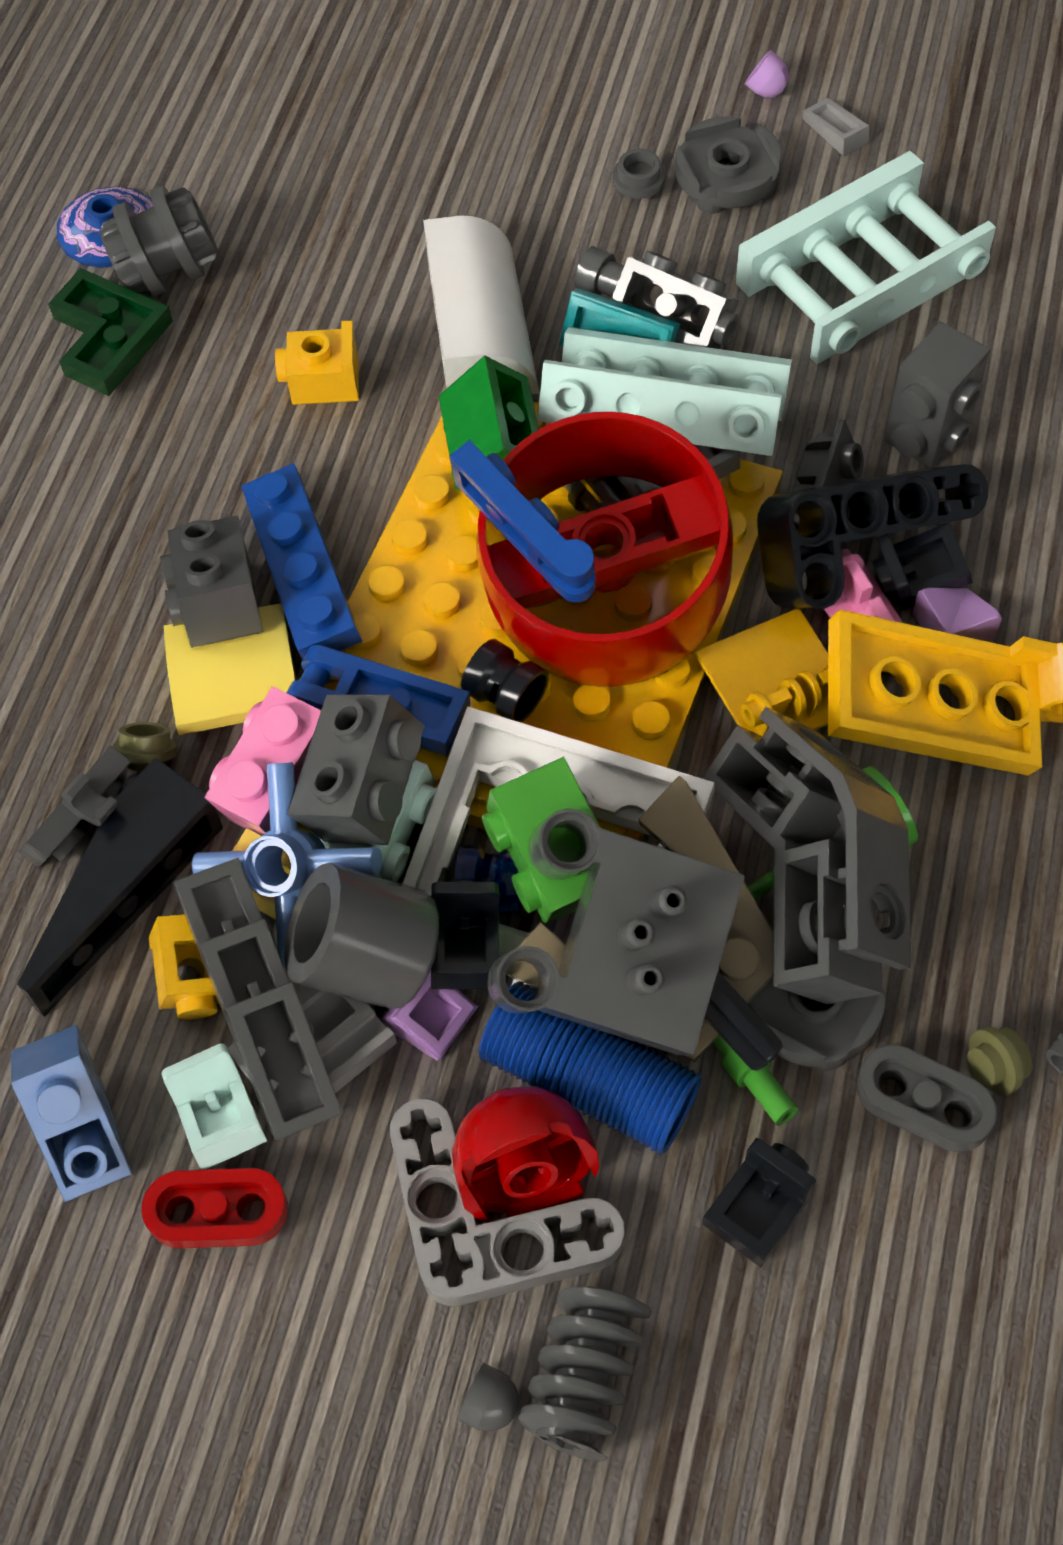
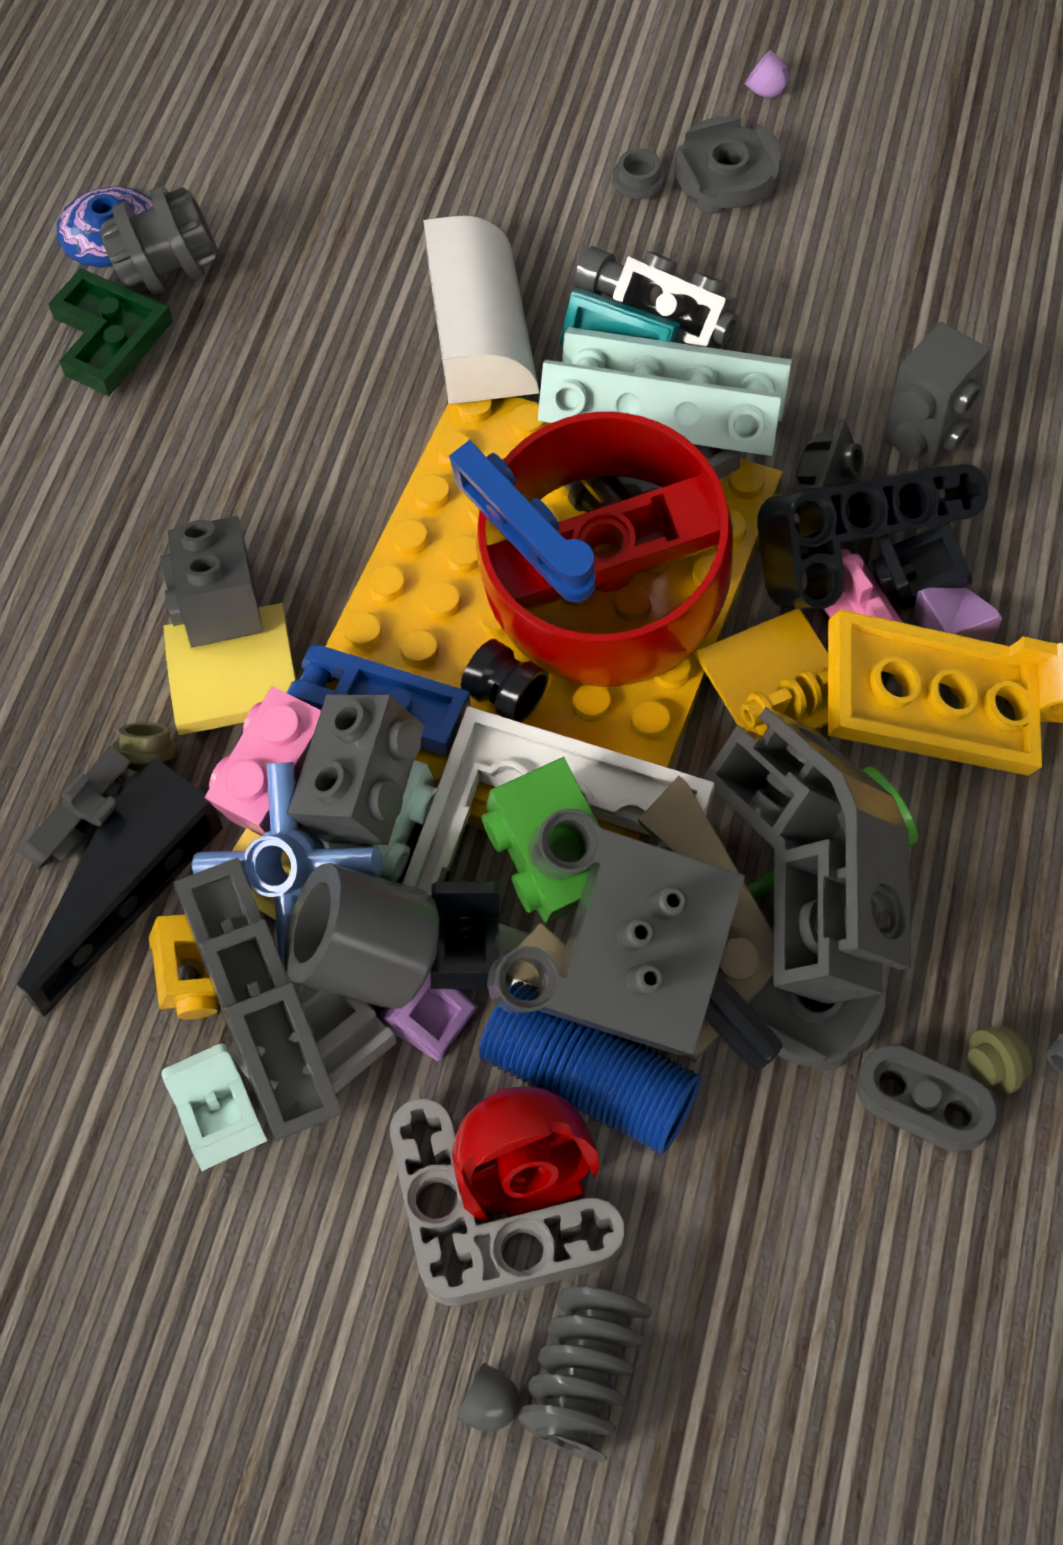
(69, 1112): medium blue slope -> none
(218, 1207): red plate -> none
(300, 562): blue plate -> none
(320, 365): yellow brick -> none
(478, 865): wheel -> none
(488, 407): green brick -> none
(760, 1083): bright green bar -> none
(761, 1200): black bracket -> none
(837, 126): light grey piece -> none
(857, 213): light aqua fence -> none

